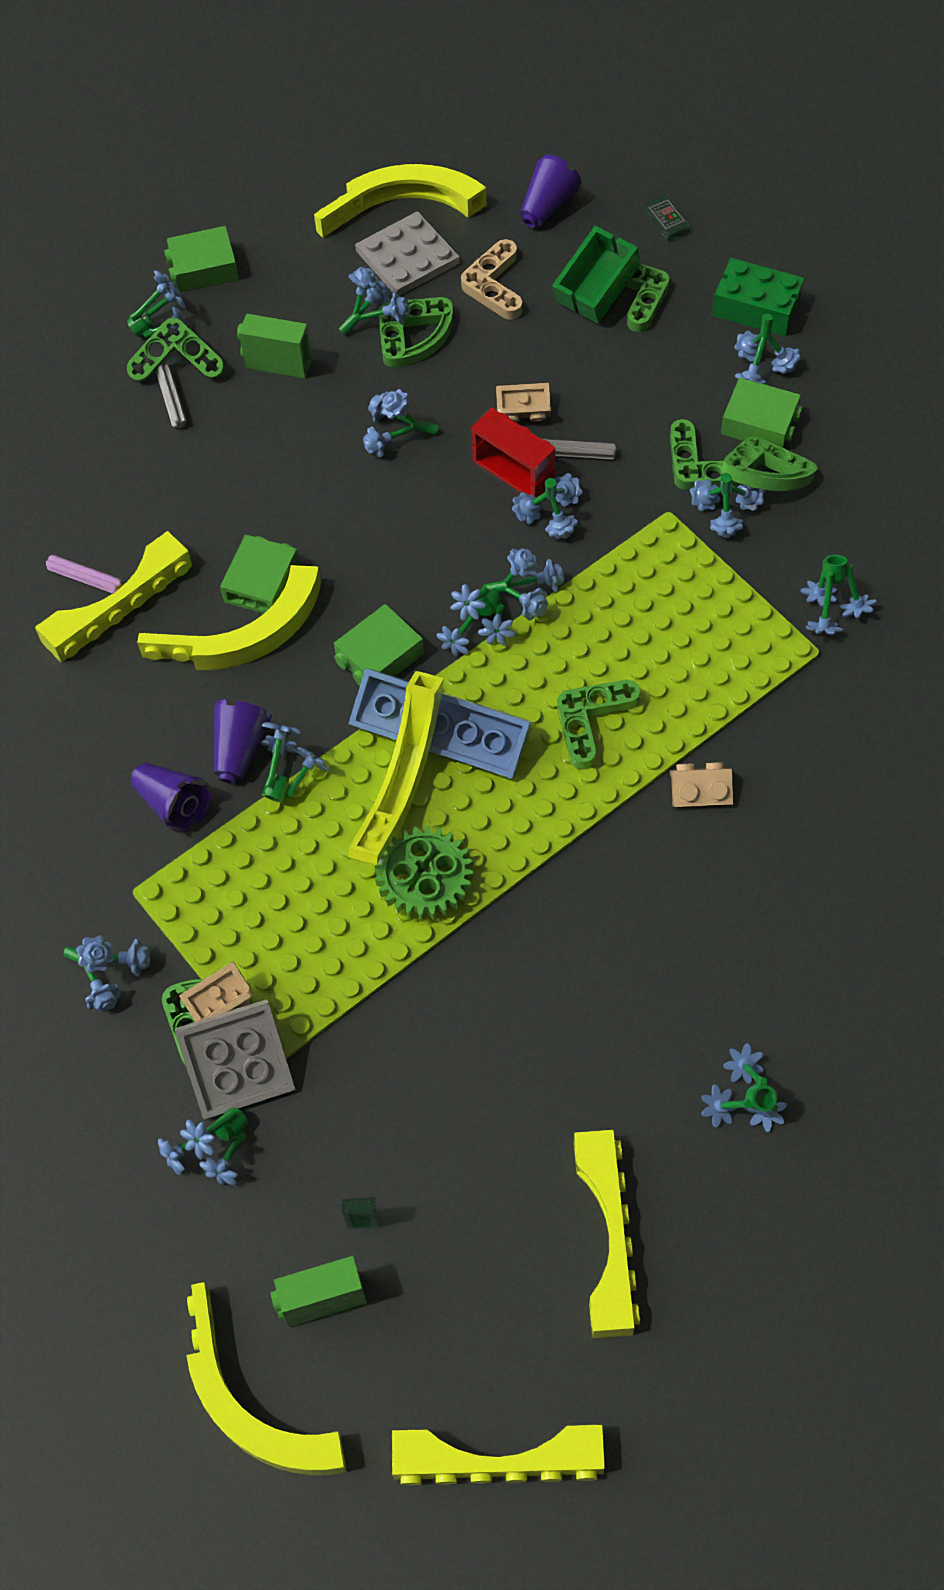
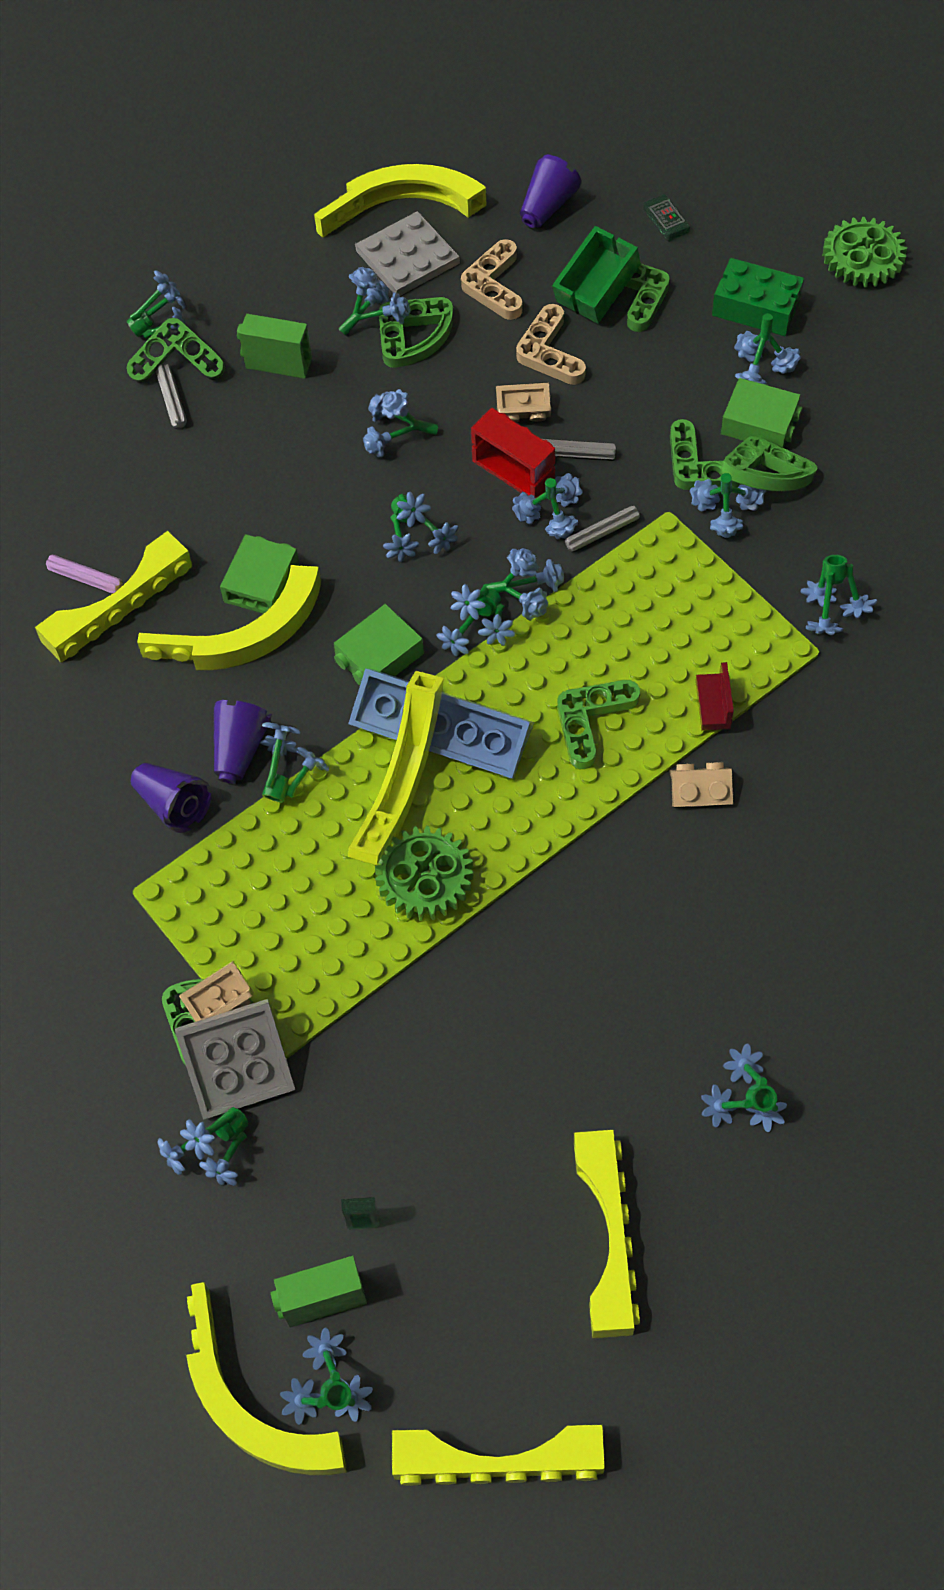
(94, 956): medium blue plant -> none
(201, 259): bright green brick -> none
(334, 1391): none -> medium blue plant
(406, 510): none -> medium blue plant
(542, 351): none -> tan beam
(602, 528): none -> light grey axle
(715, 699): none -> dark red panel
(864, 251): none -> bright green gear

